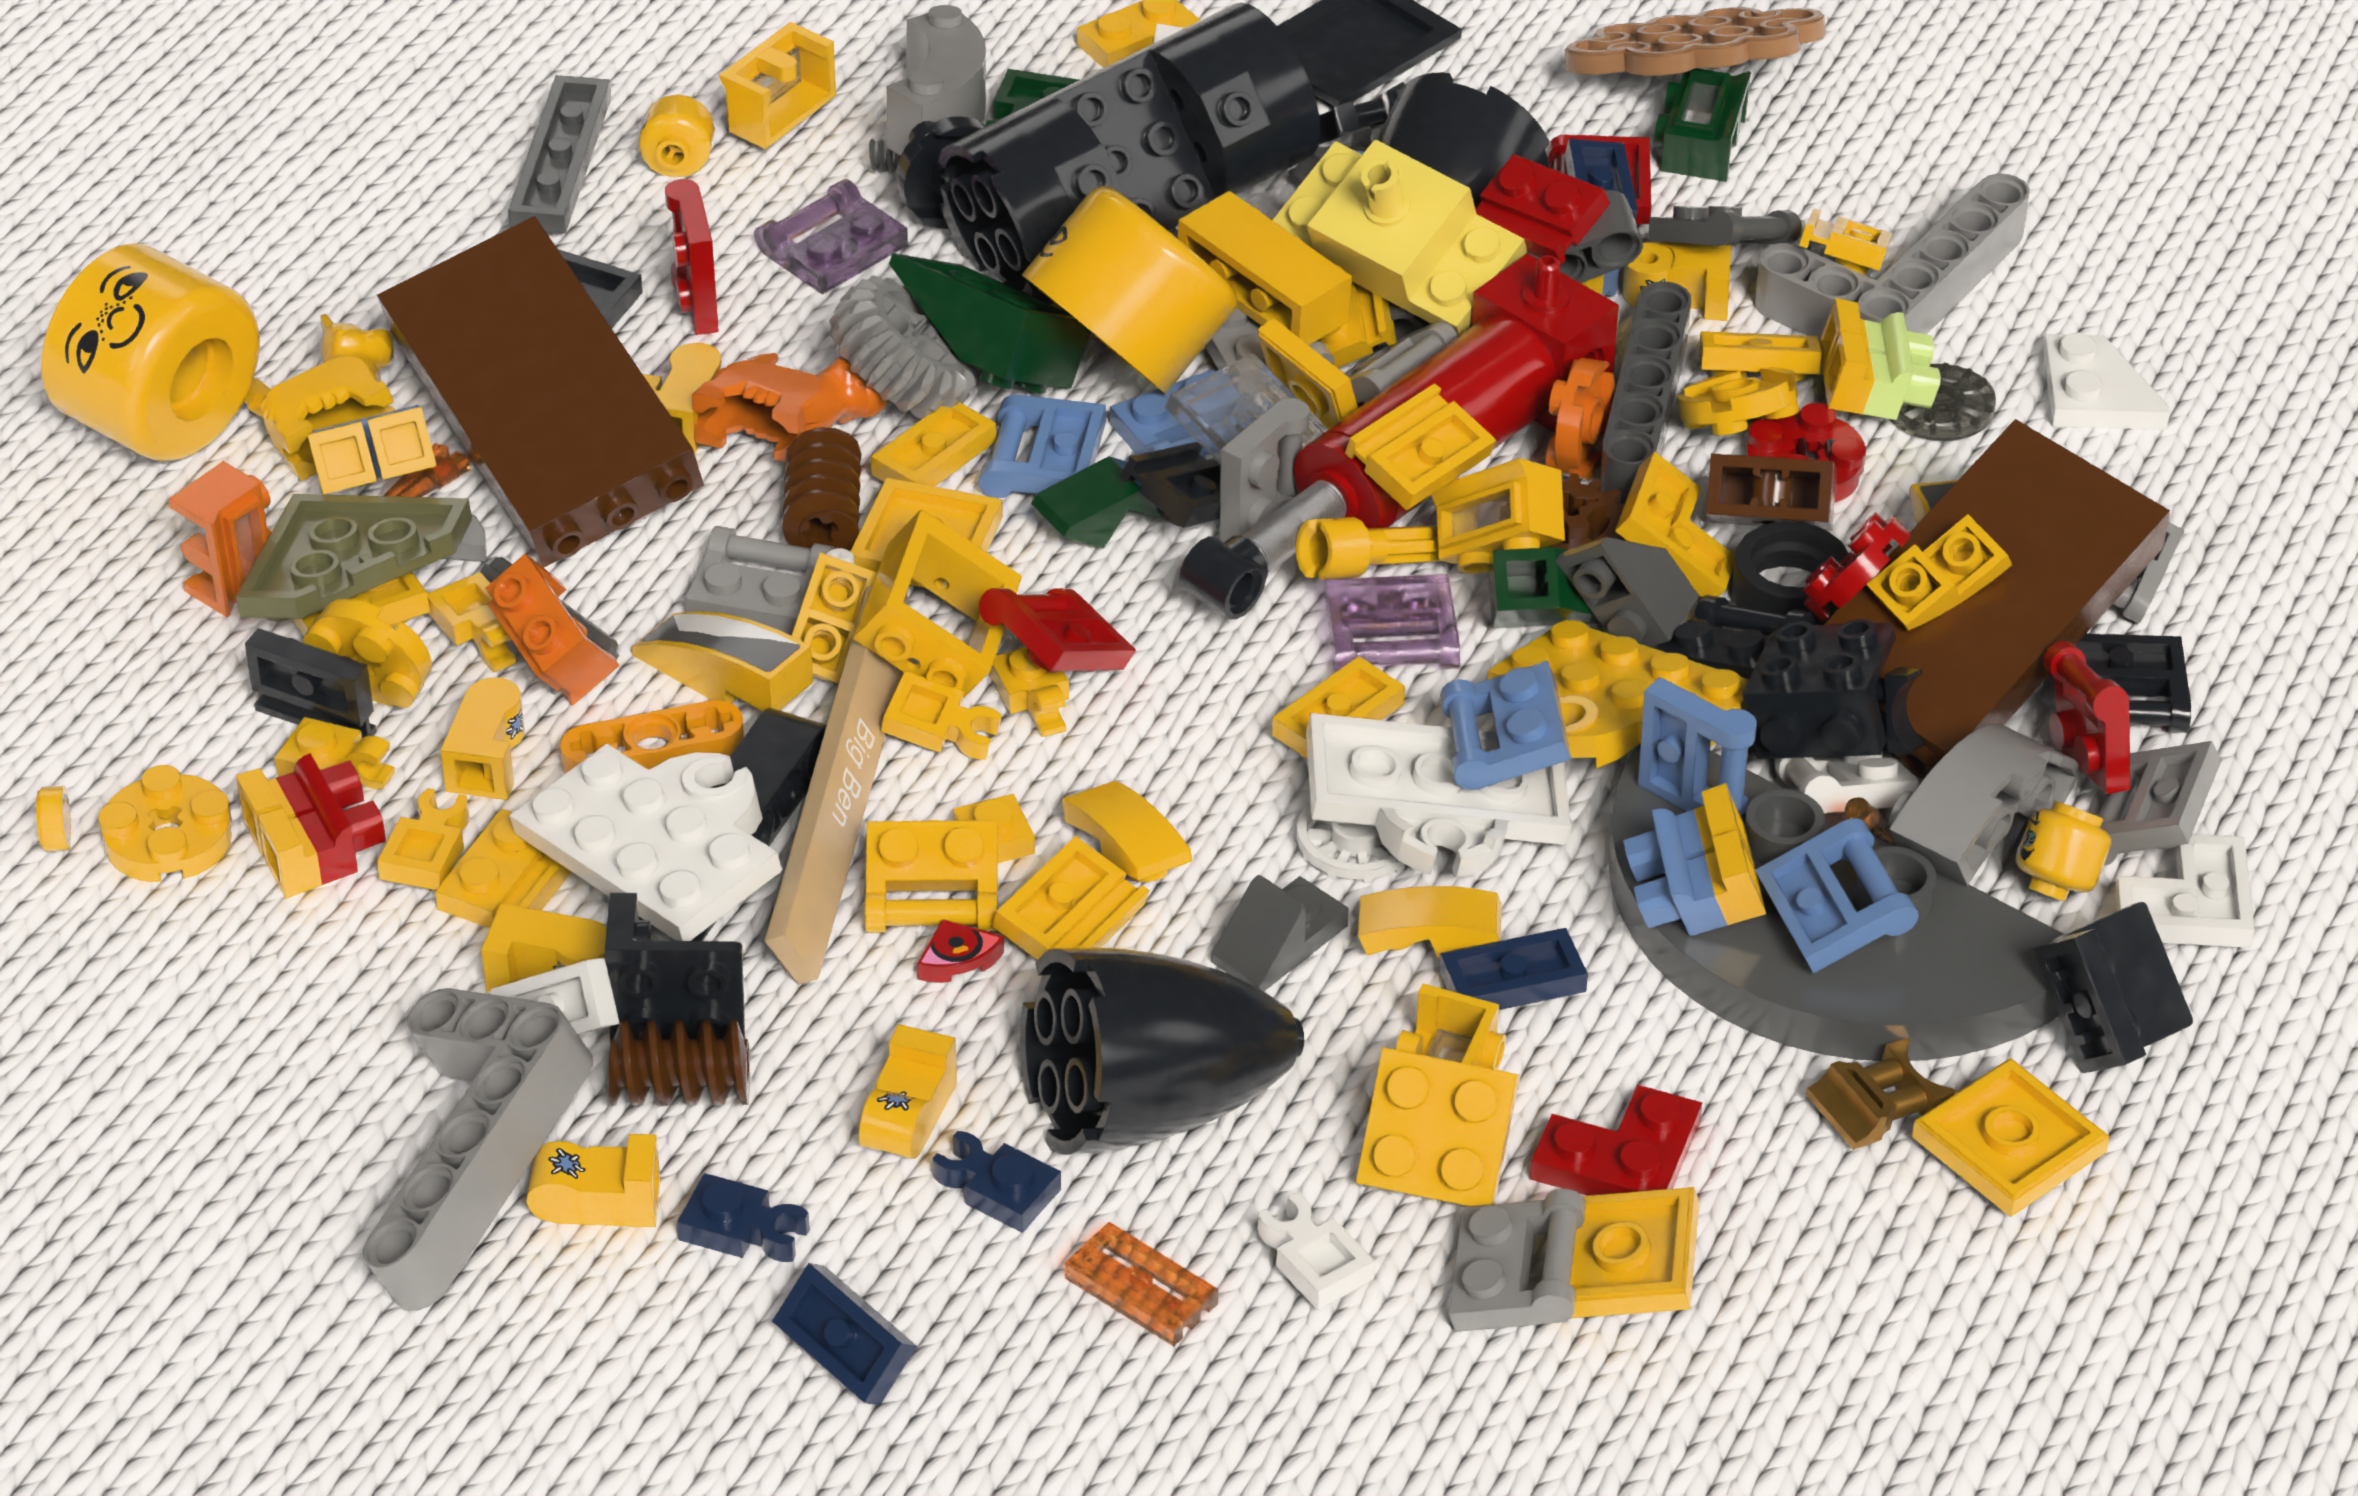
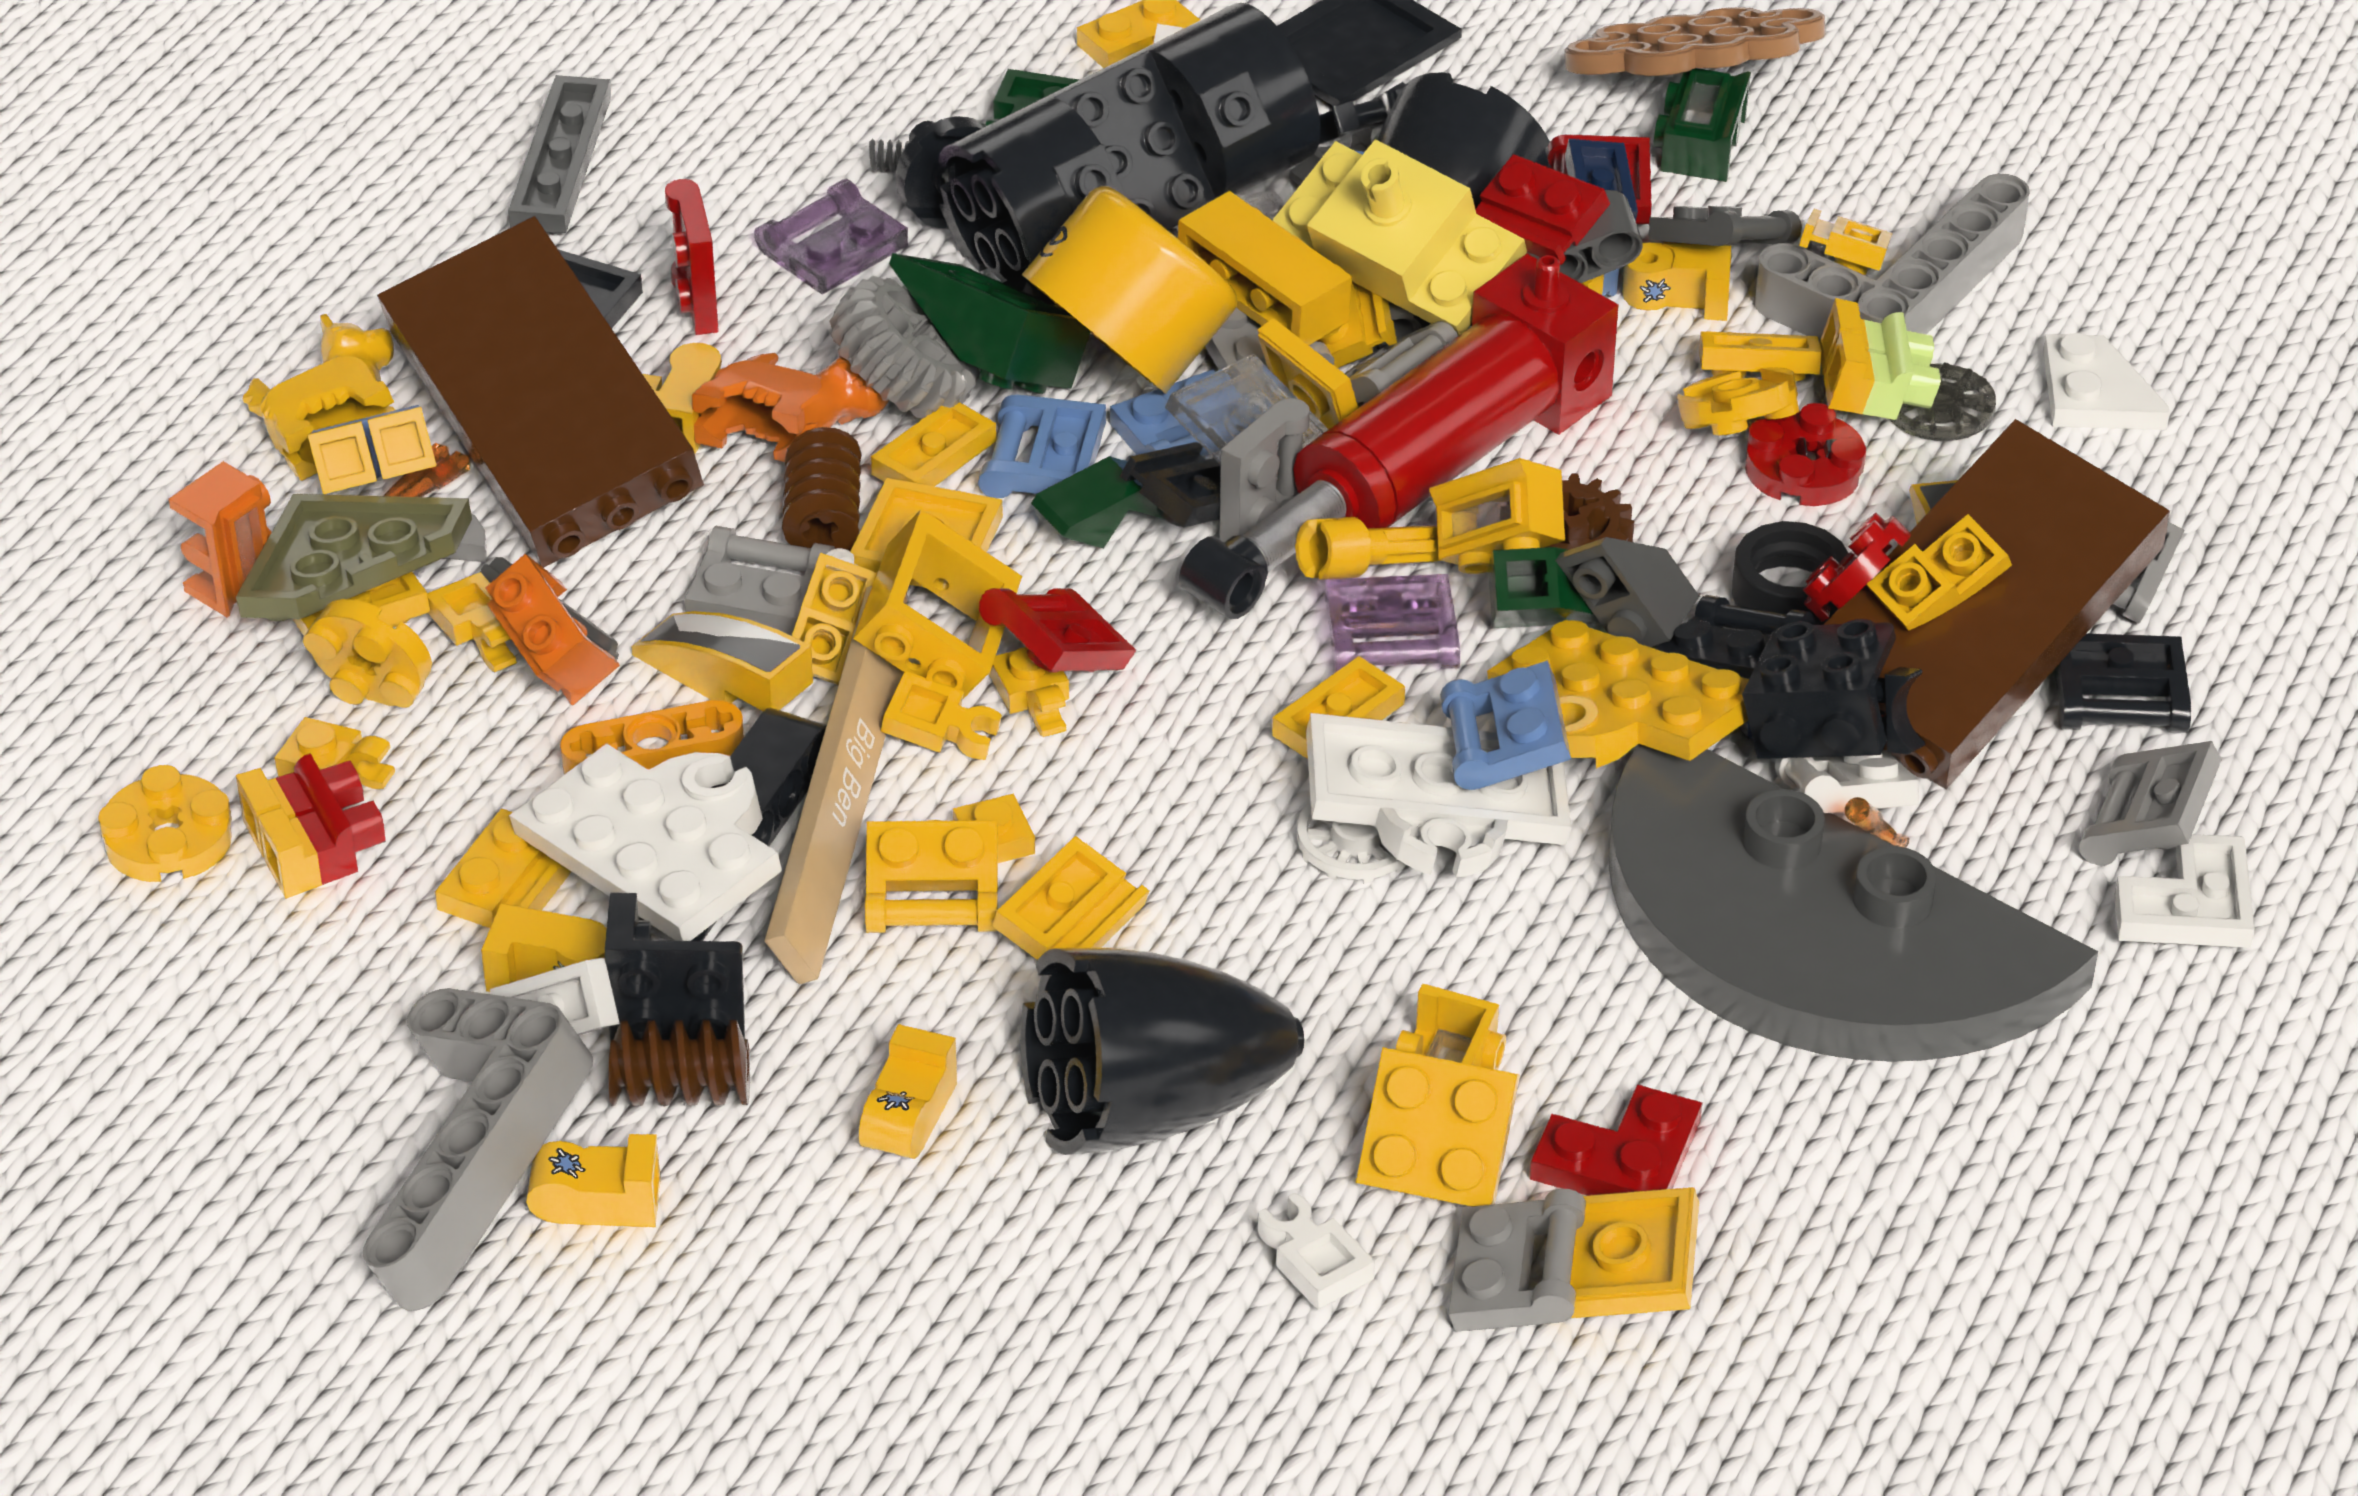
(53, 818): yellow tile -> none
(150, 352): yellow piece -> none
(308, 683): black plate -> none
(427, 848): yellow plate -> none
(481, 739): yellow leg -> none
(676, 130): yellow head -> none
(733, 1215): dark blue plate -> none
(779, 84): yellow window -> none
(844, 1334): dark blue plate -> none
(942, 74): light grey brick -> none
(958, 950): red tile -> none
(1001, 1185): dark blue plate -> none
(1128, 829): yellow slope -> none
(1132, 1288): clear orange tile -> none
(1277, 930): dark grey slope -> none
(1420, 447): yellow plate -> none
(1443, 914): yellow slope -> none
(1517, 969): dark blue plate -> none
(1583, 414): orange plate -> none
(1646, 384): dark grey beam -> none
(1660, 516): yellow plate -> none
(1678, 741): medium blue plate -> none
(1705, 865): hips -> none
(1771, 490): reddish brown brick -> none
(1818, 907): medium blue plate -> none
(1855, 1097): pearl gold piece -> none
(1973, 798): light grey brick -> none
(2010, 1137): yellow plate -> none
(2063, 850): yellow head -> none
(2089, 718): red plate -> none
(2113, 988): black bracket -> none

